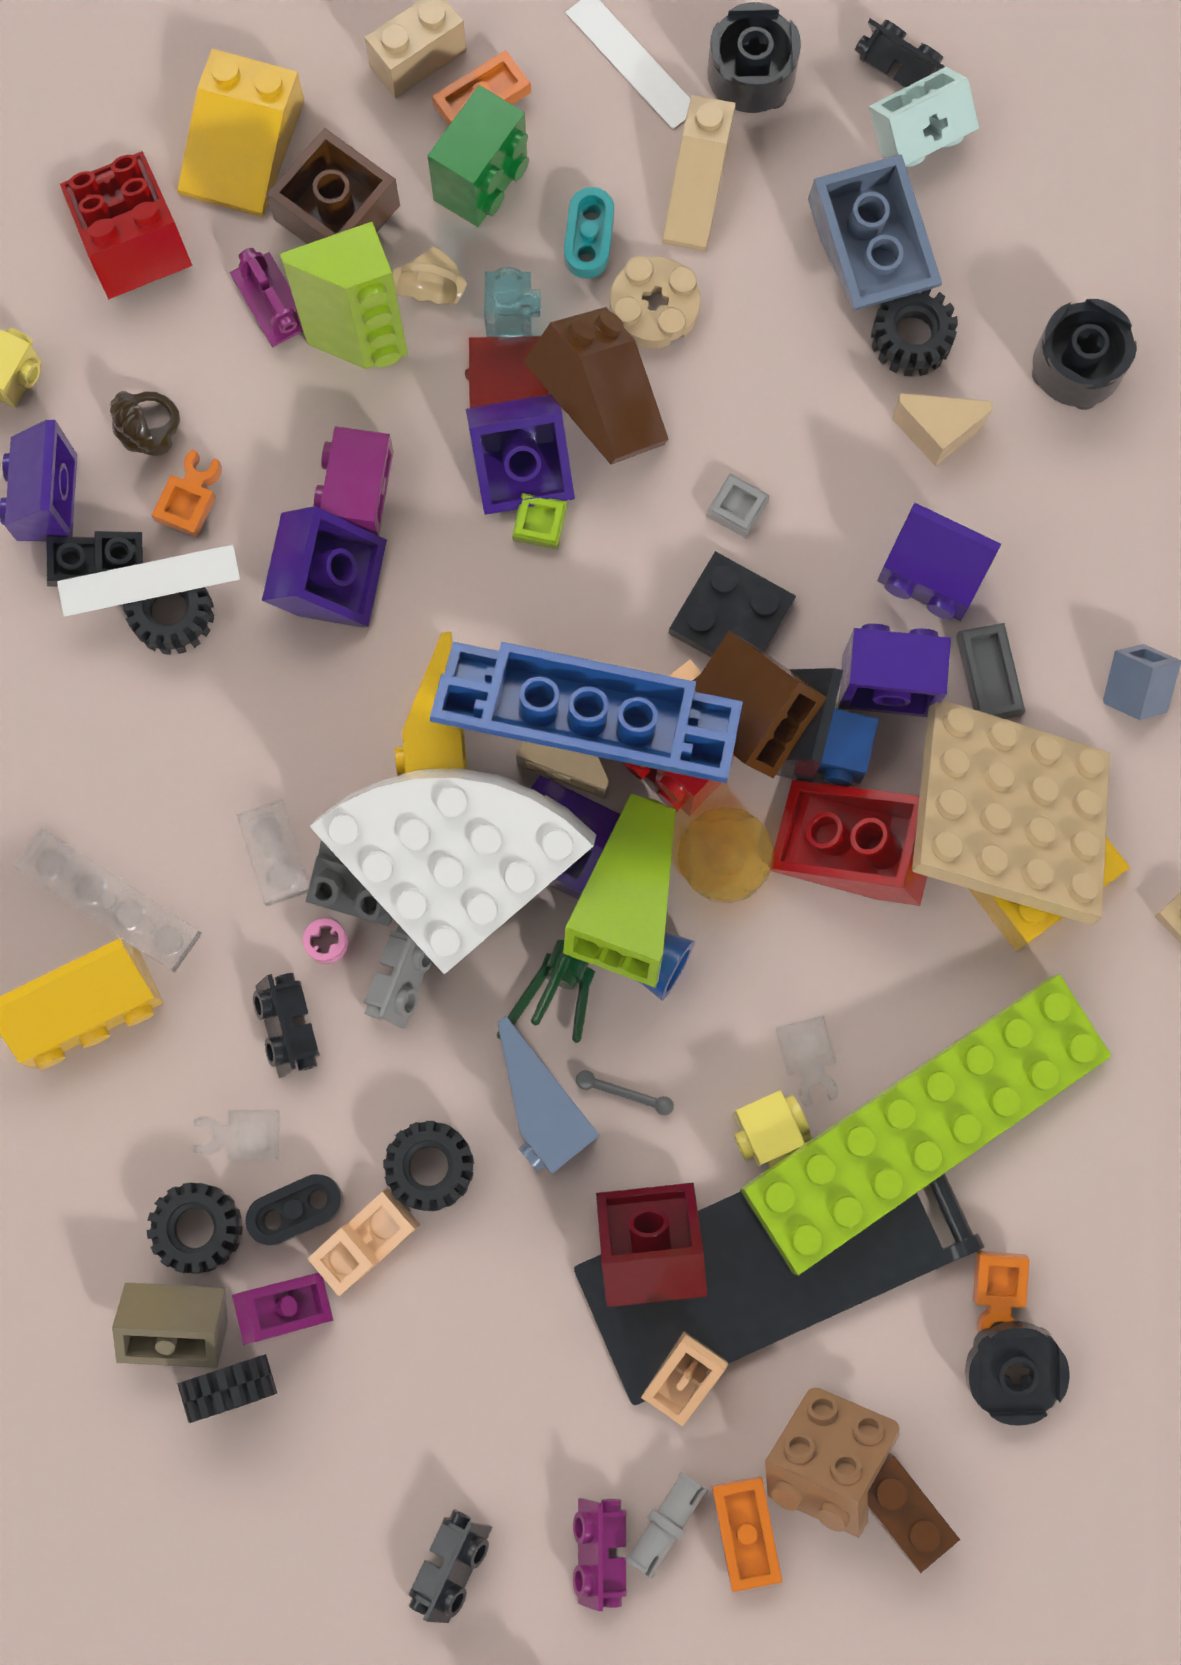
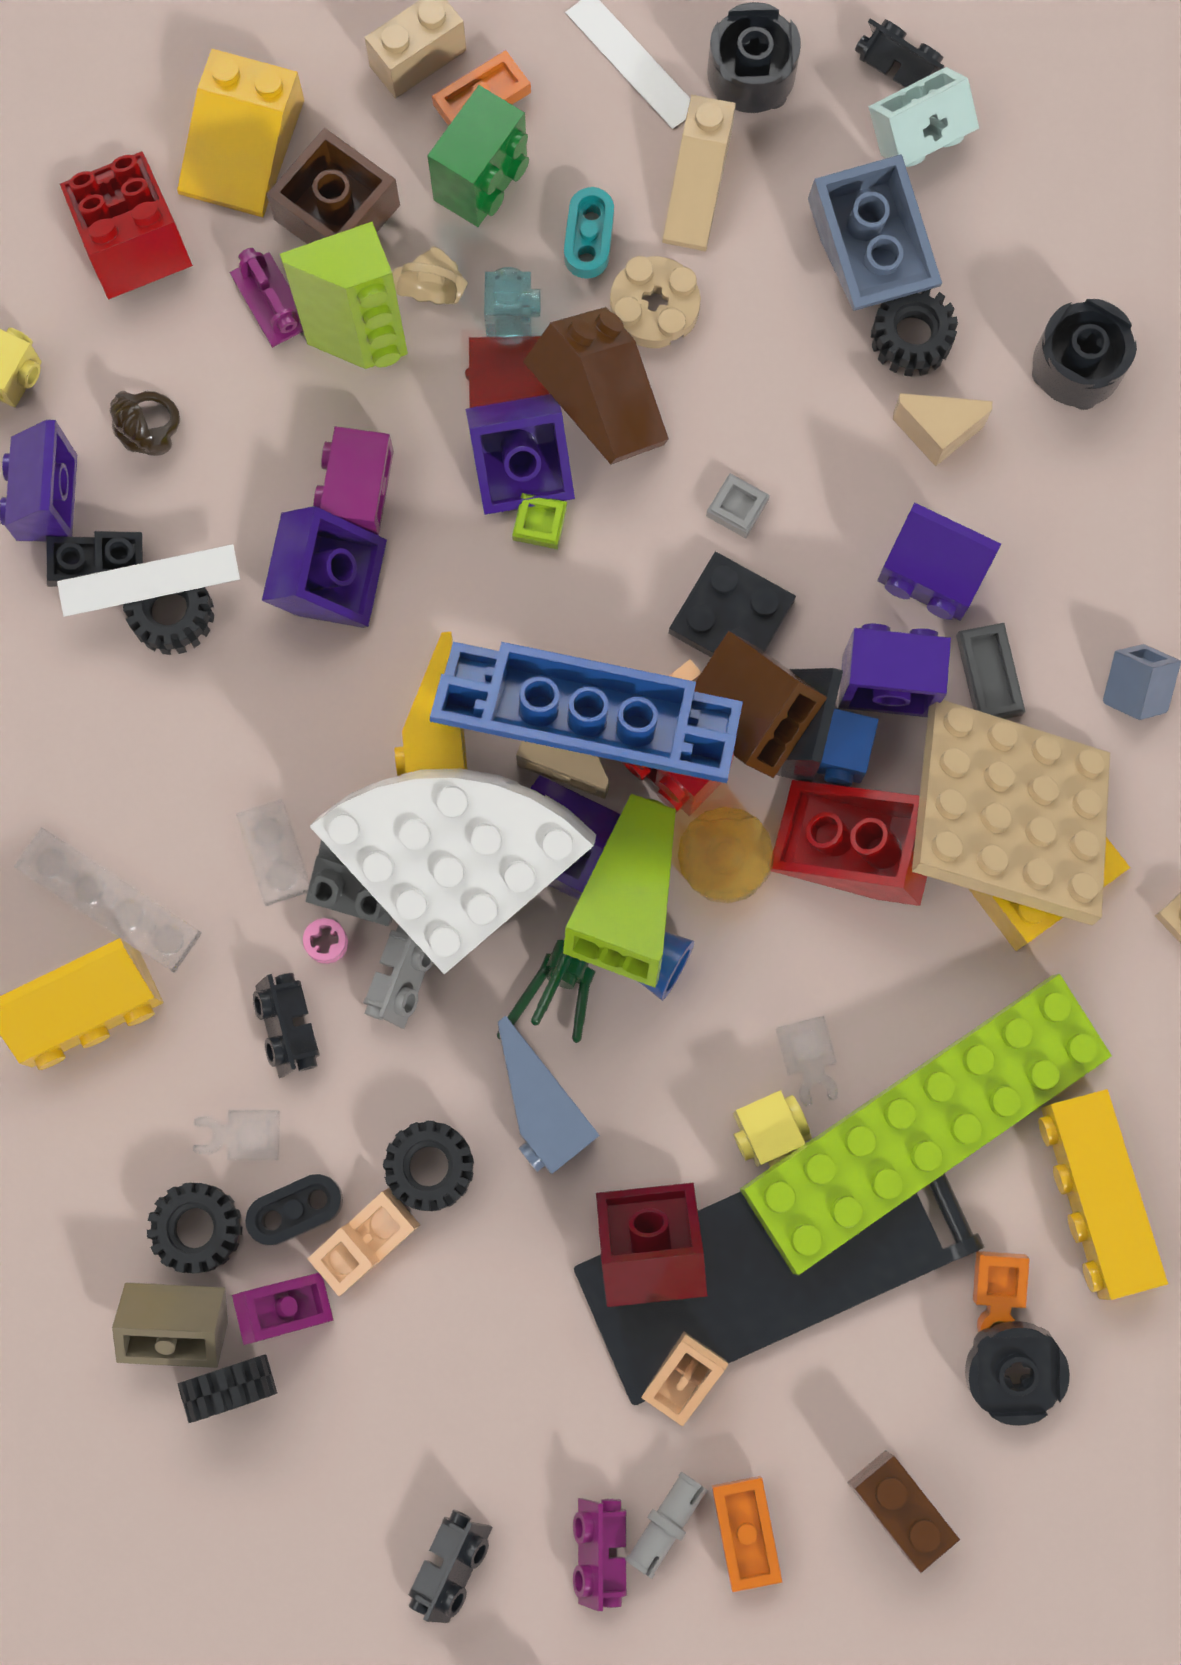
(187, 501): orange plate -> none
(587, 1080): dark grey hinge -> none
(830, 1460): medium nougat bracket -> none
(1102, 1196): none -> yellow brick

